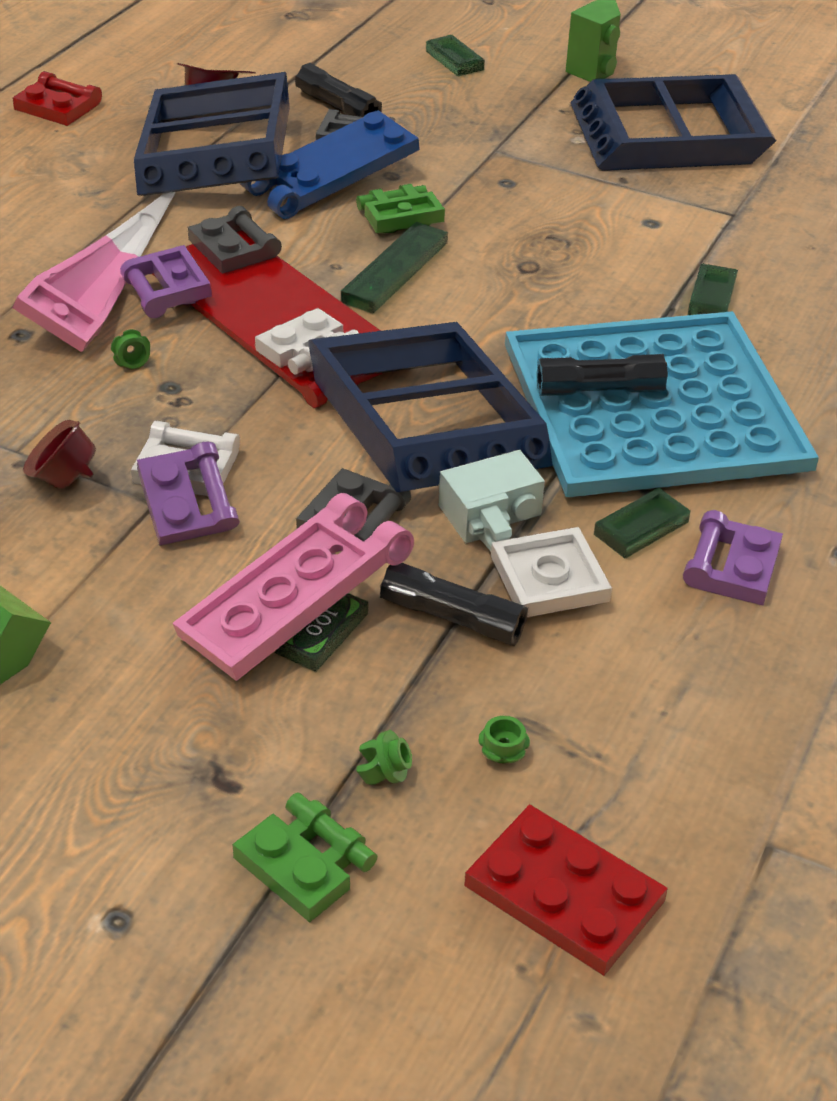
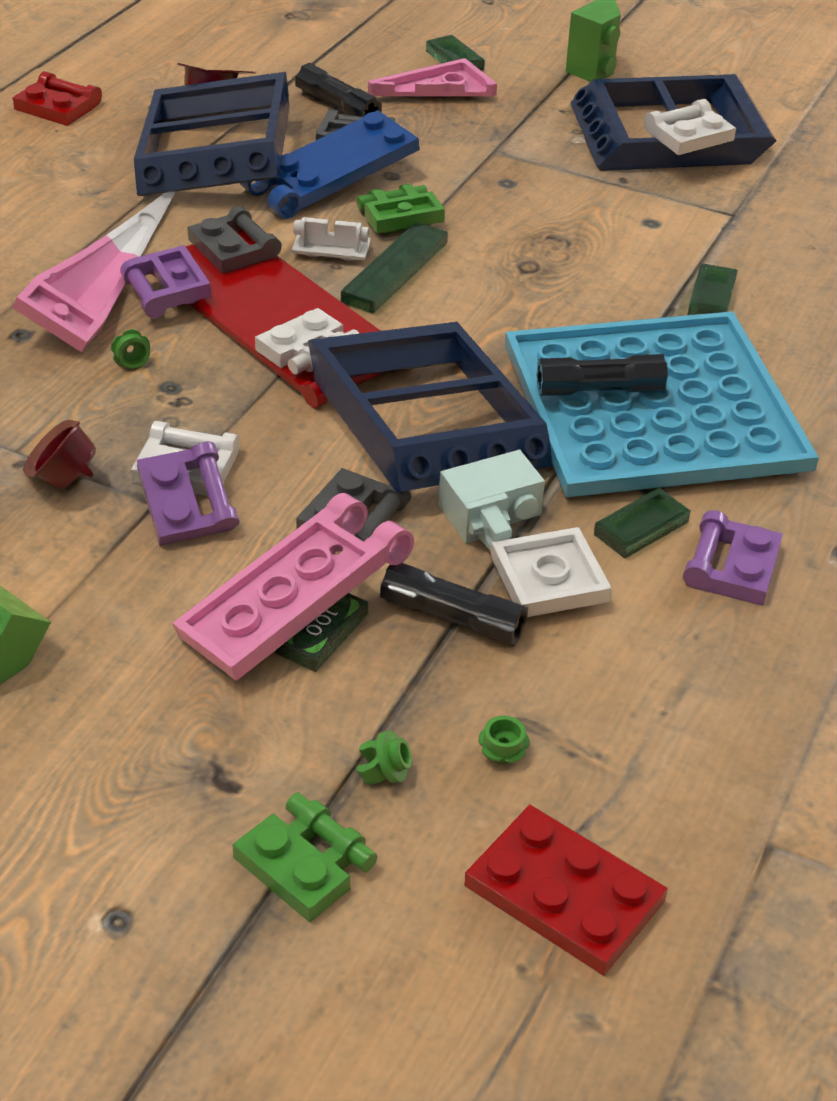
(348, 241): none -> white hinge
(444, 79): none -> bright pink wing
(689, 127): none -> white plate

